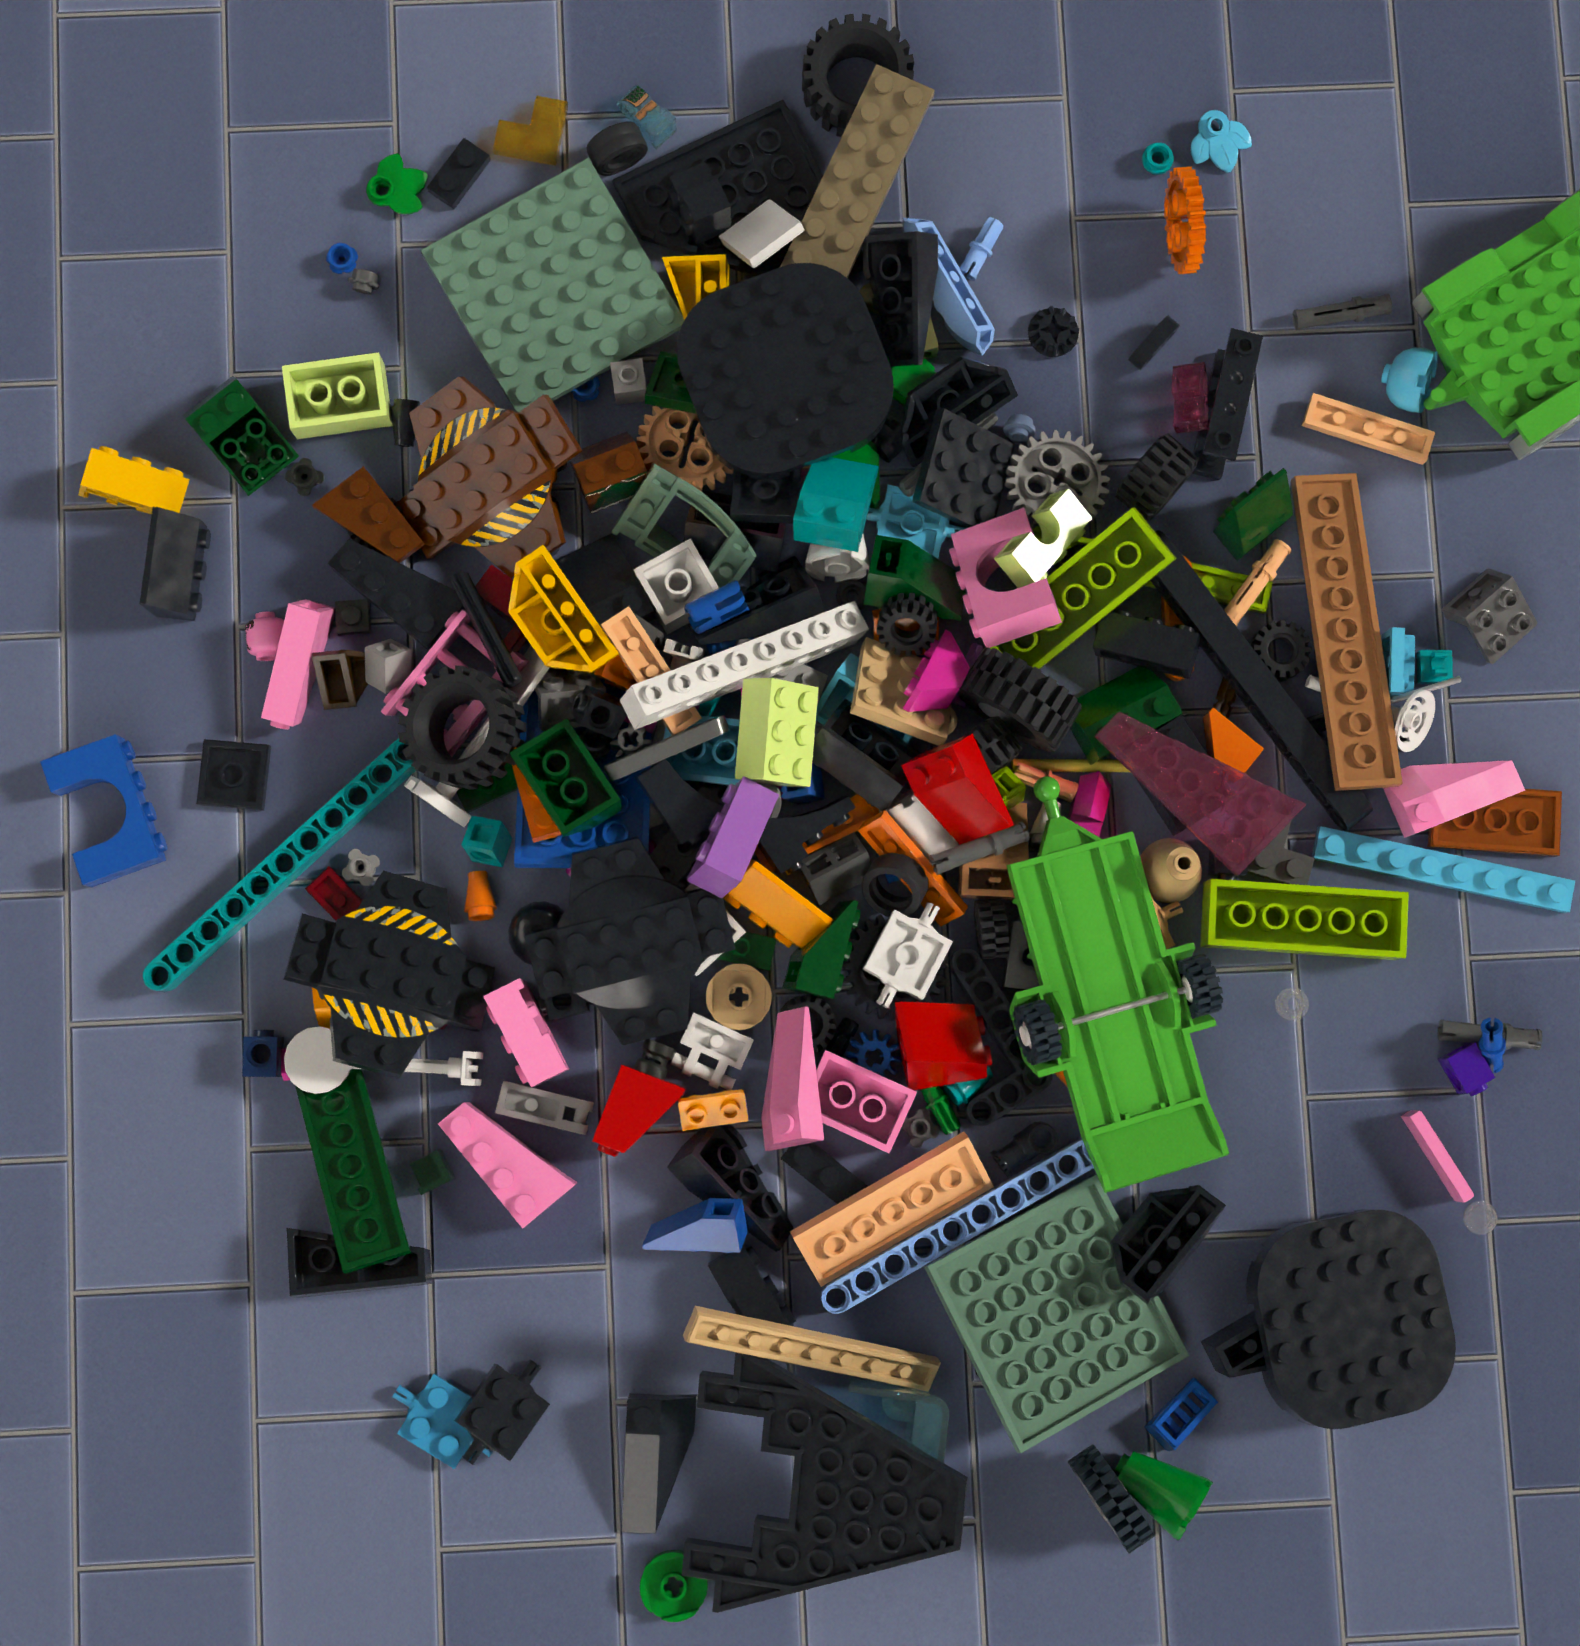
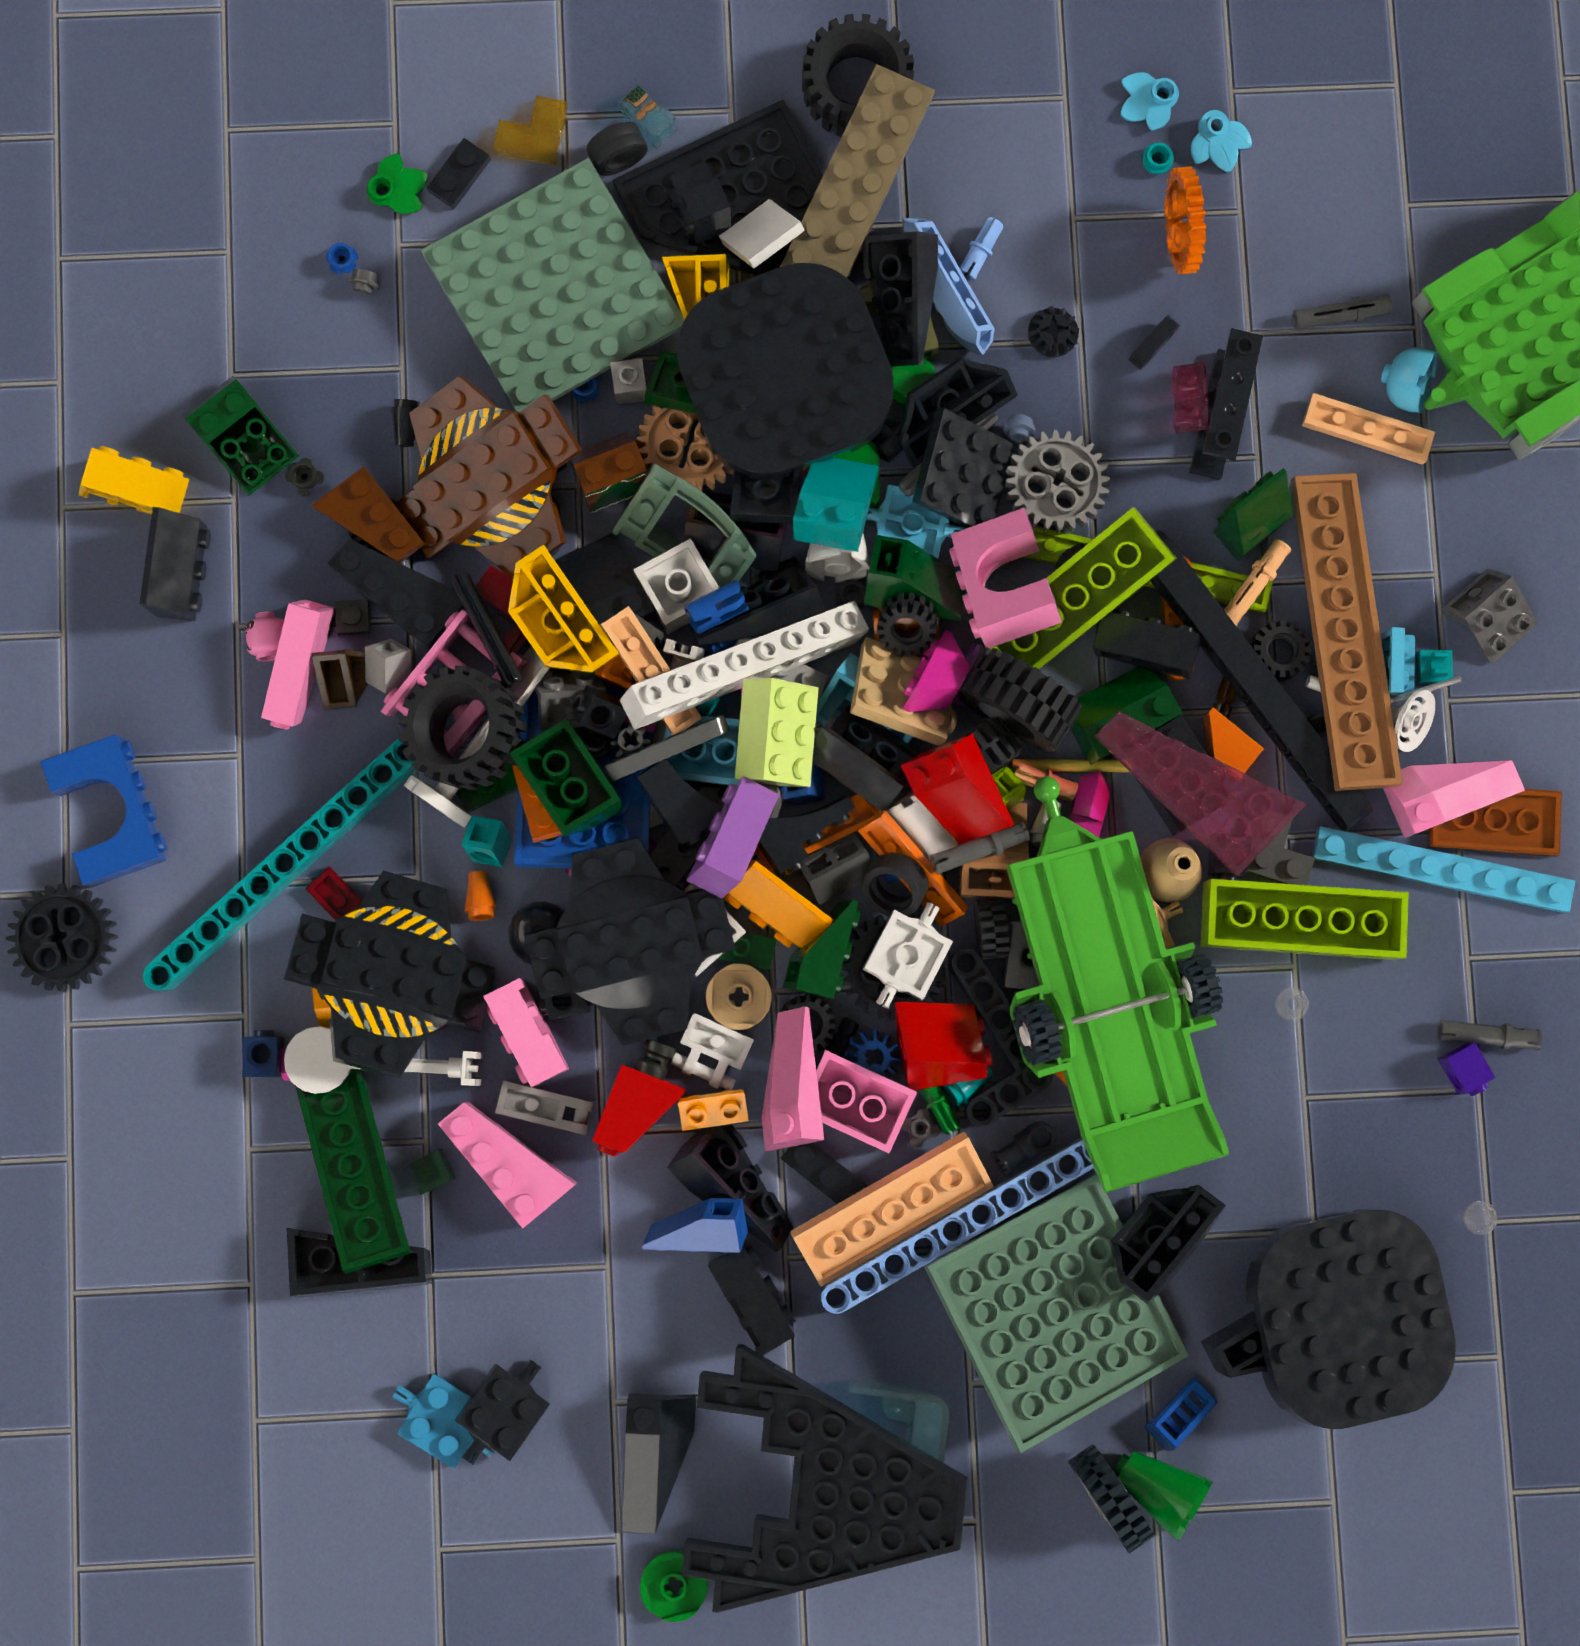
(33, 947): none -> black gear
(233, 774): black tile -> none
(337, 395): yellowish green brick -> none
(364, 876): light grey plate -> none
(810, 1348): tan tile -> none
(1061, 523): arch -> none
(1144, 101): none -> medium azure plate
(1157, 476): black tyre -> none
(1438, 1156): bright pink tile -> none
(1492, 1043): blue pin -> none

